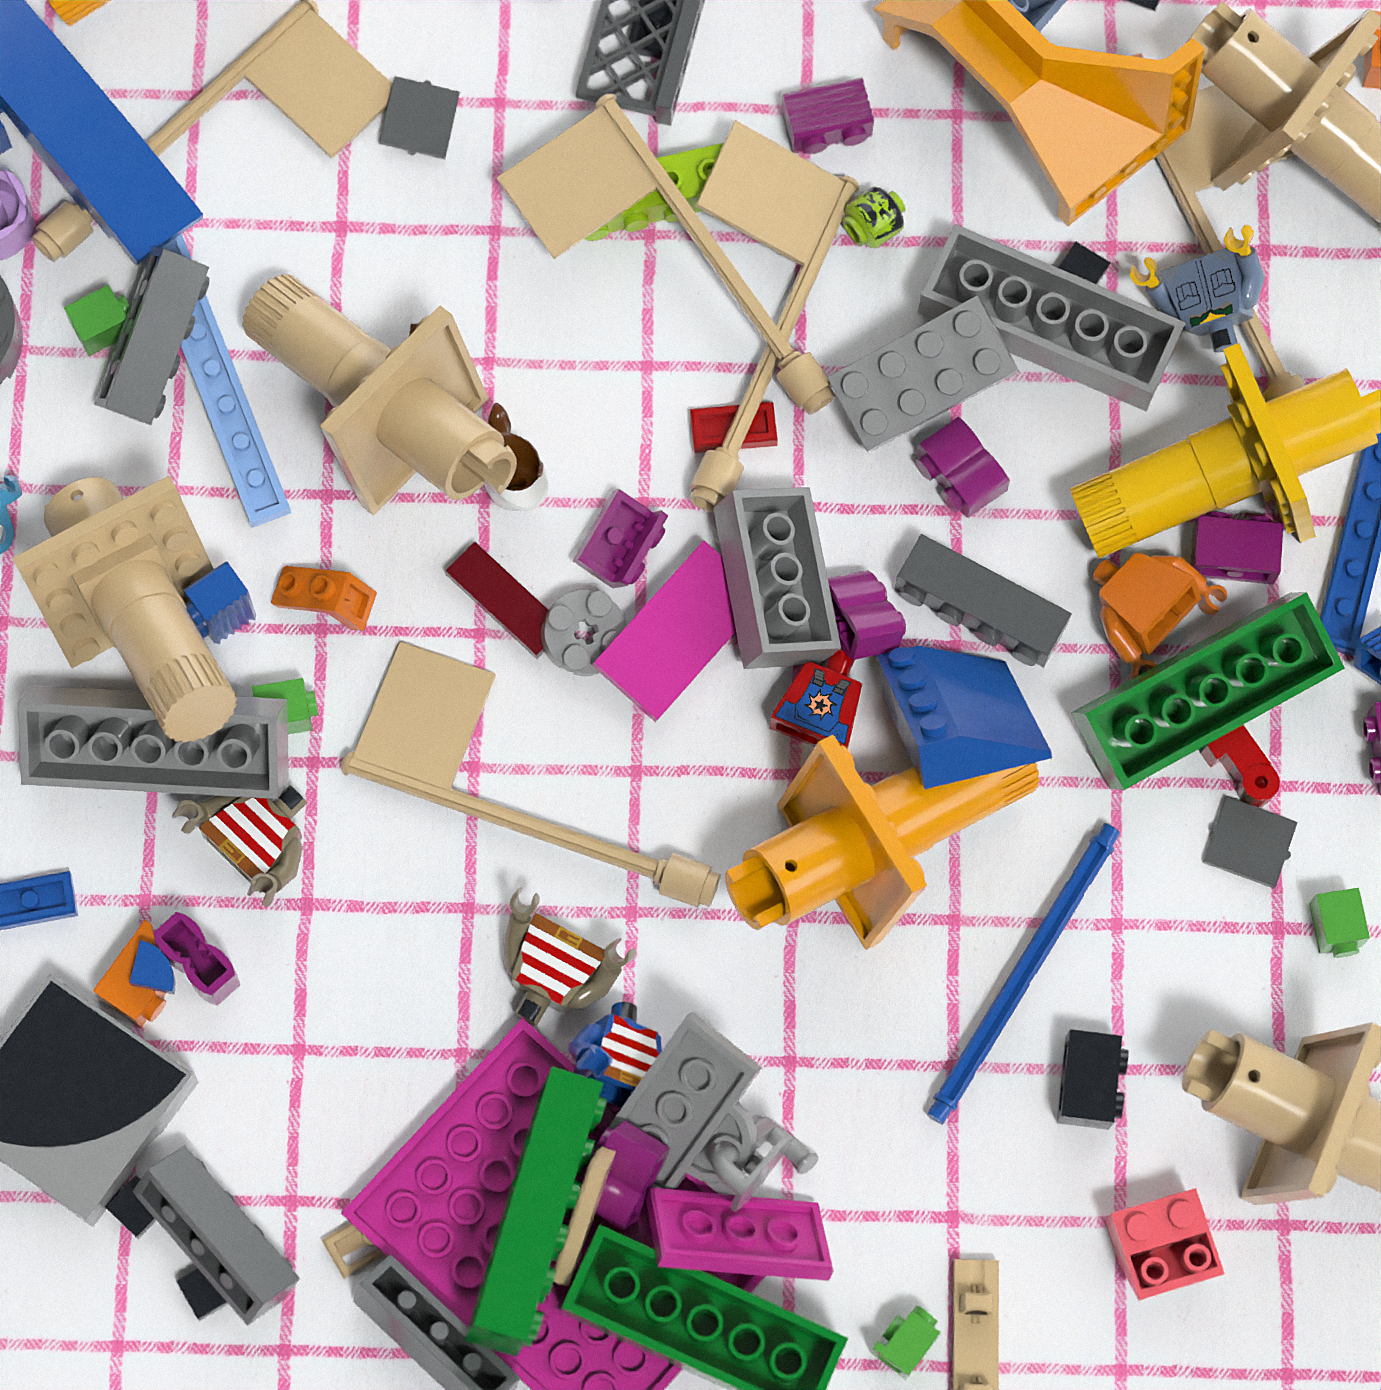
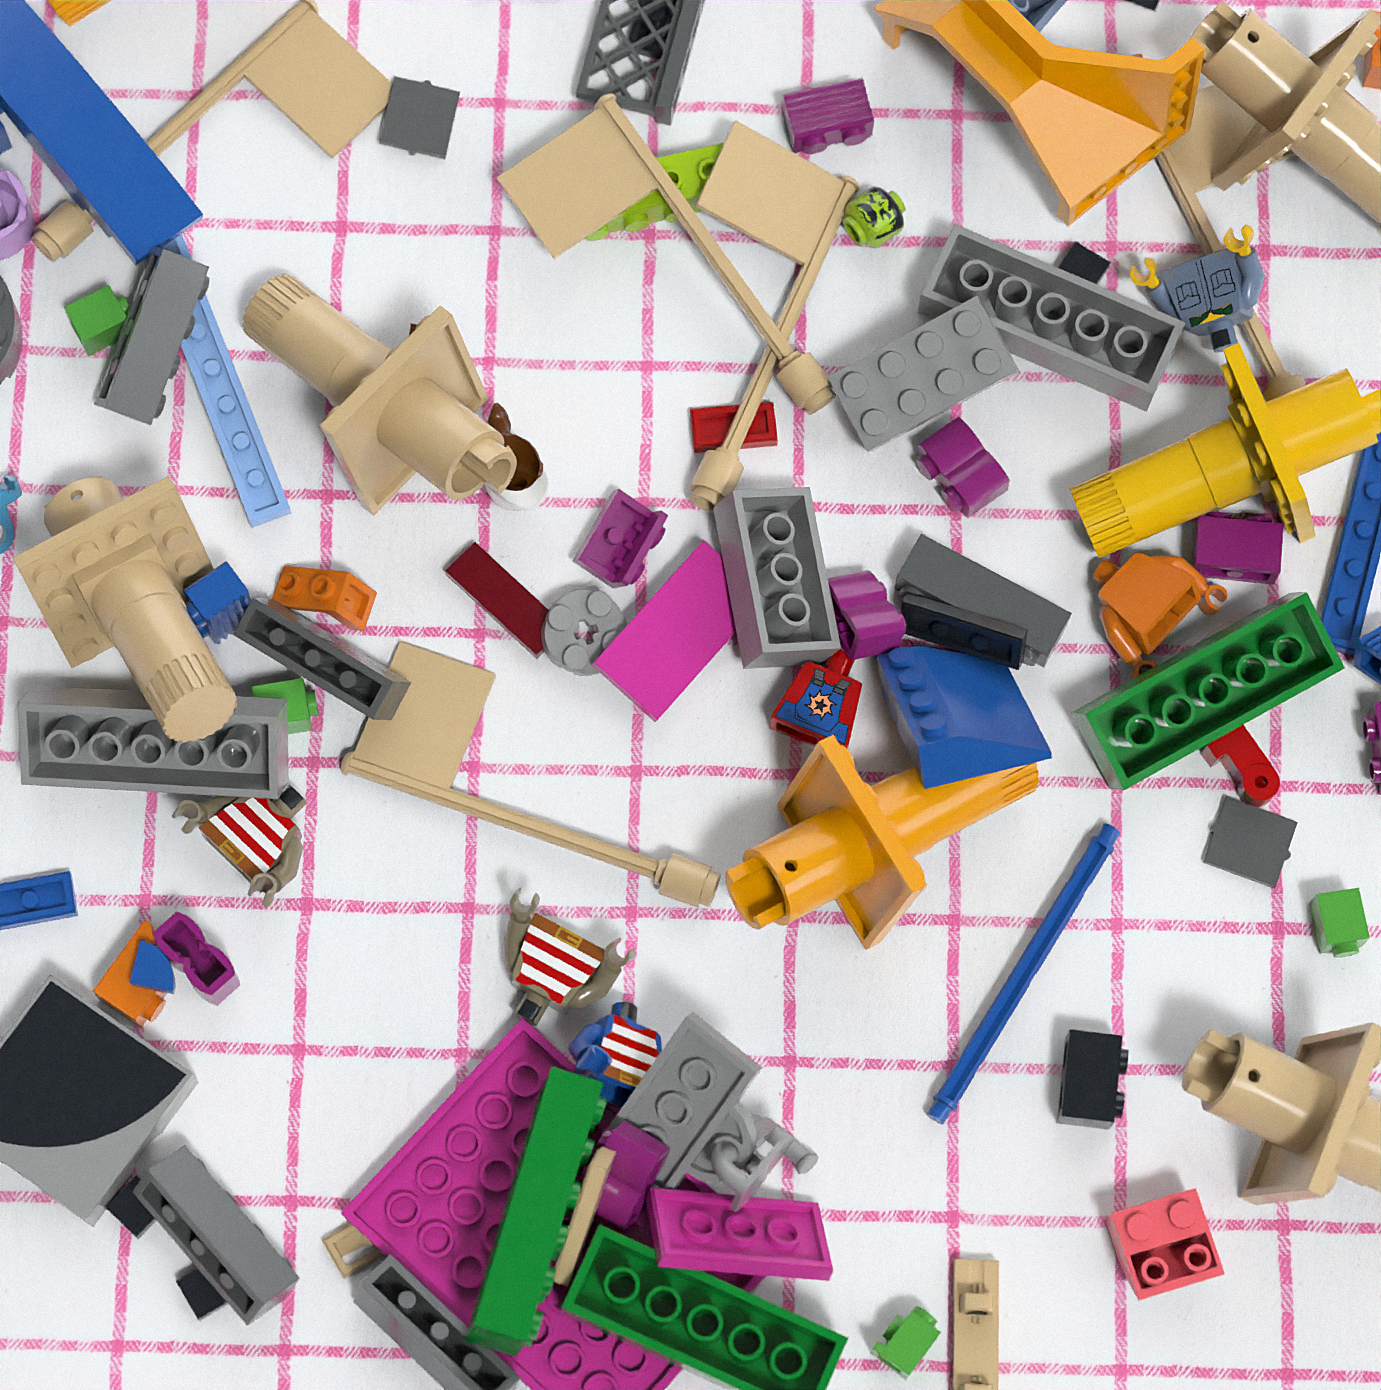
(322, 658): none -> dark grey brick
(964, 631): none -> black tile

